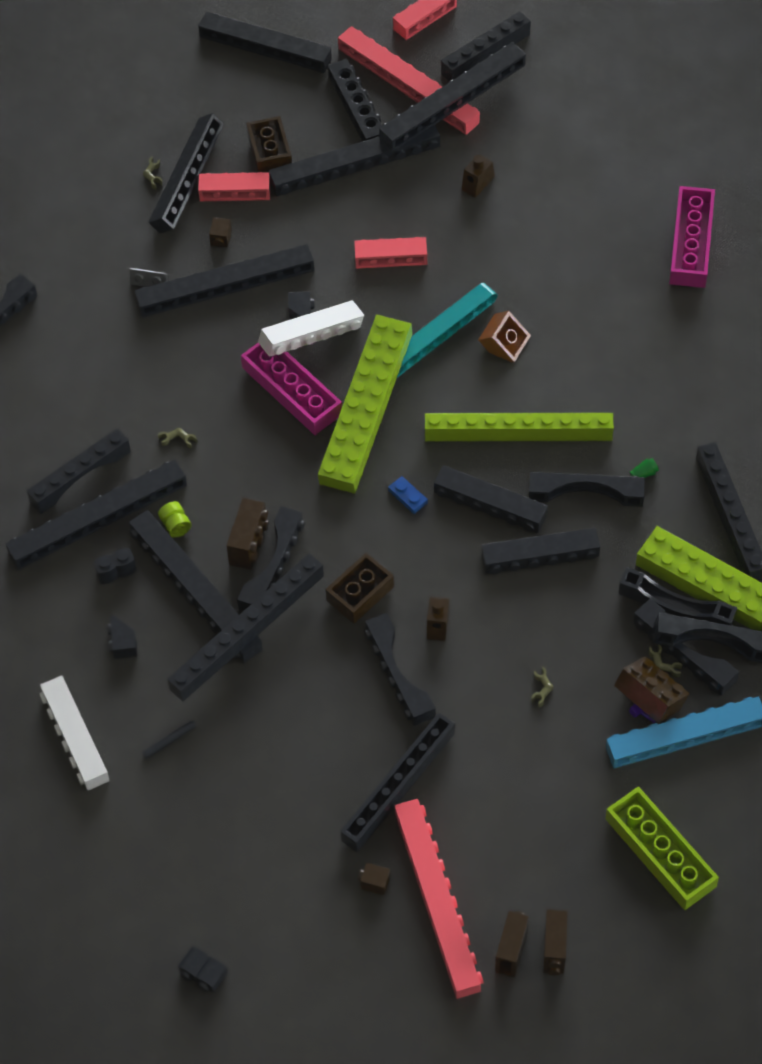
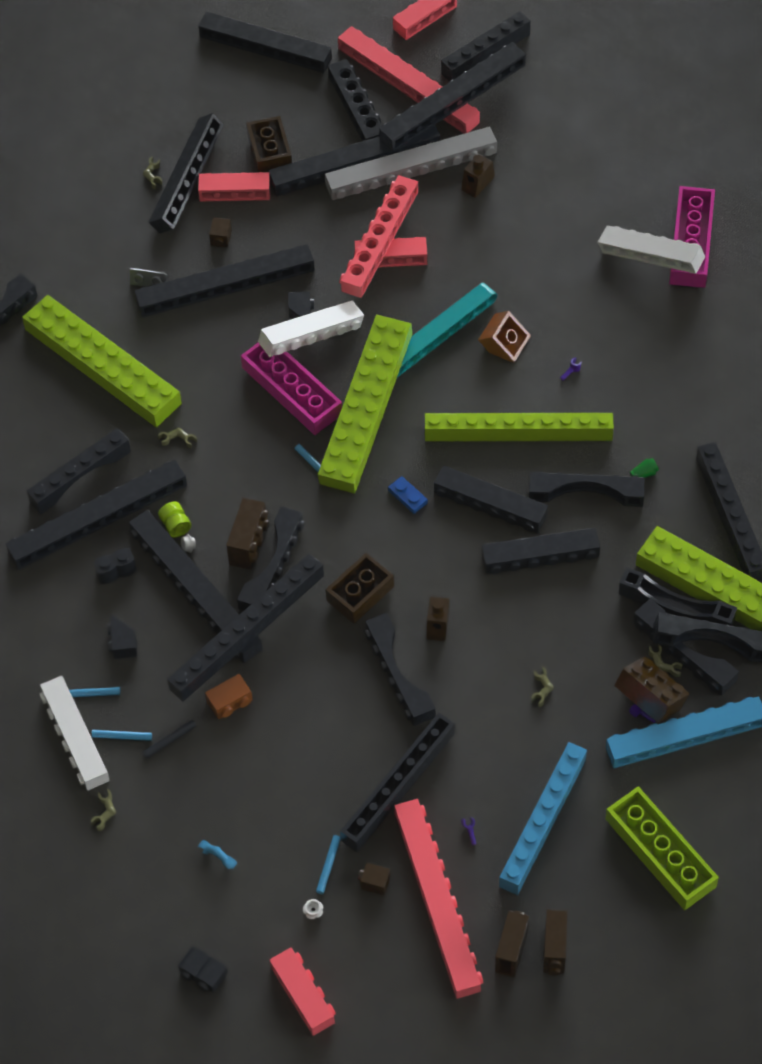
(95, 692): none -> dark azure bar
(102, 360): none -> lime brick
(110, 811): none -> olive arm
(122, 735): none -> dark azure bar
(188, 543): none -> white plate
(226, 860): none -> dark azure arm
(229, 696): none -> dark orange brick
(302, 991): none -> coral brick
(308, 457): none -> dark azure bar
(313, 903): none -> white plate
(328, 864): none -> dark azure bar
(379, 236): none -> coral brick
(410, 163): none -> light grey brick
(470, 829): none -> dark purple hand
(542, 818): none -> dark azure brick
(573, 368): none -> dark purple hand
(651, 249): none -> white brick

